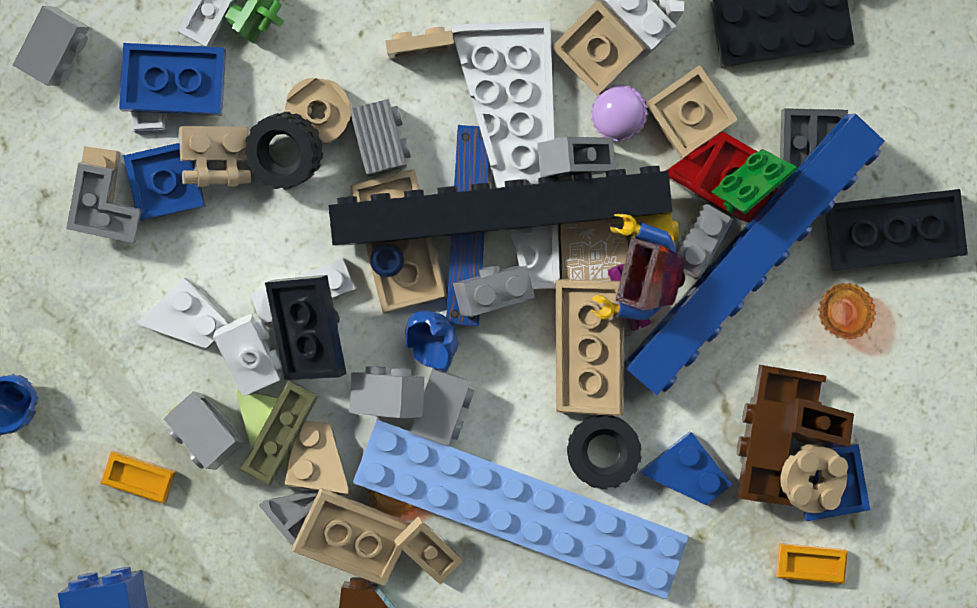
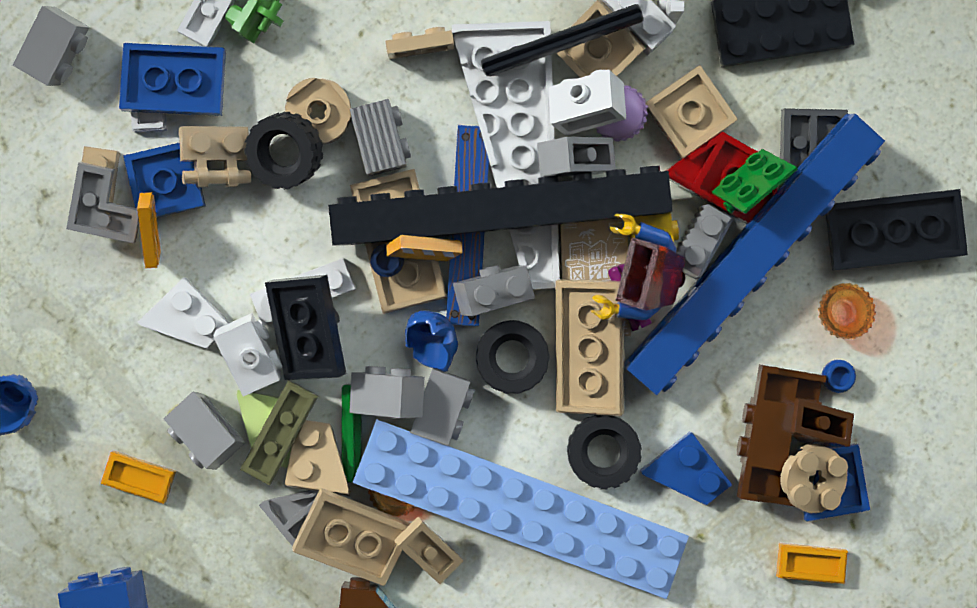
(149, 230): none -> light orange tile
(350, 436): none -> green axle
(424, 248): none -> light orange tile
(512, 382): none -> black tyre
(562, 40): none -> black axle
(587, 102): none -> white brick
(839, 375): none -> blue plate

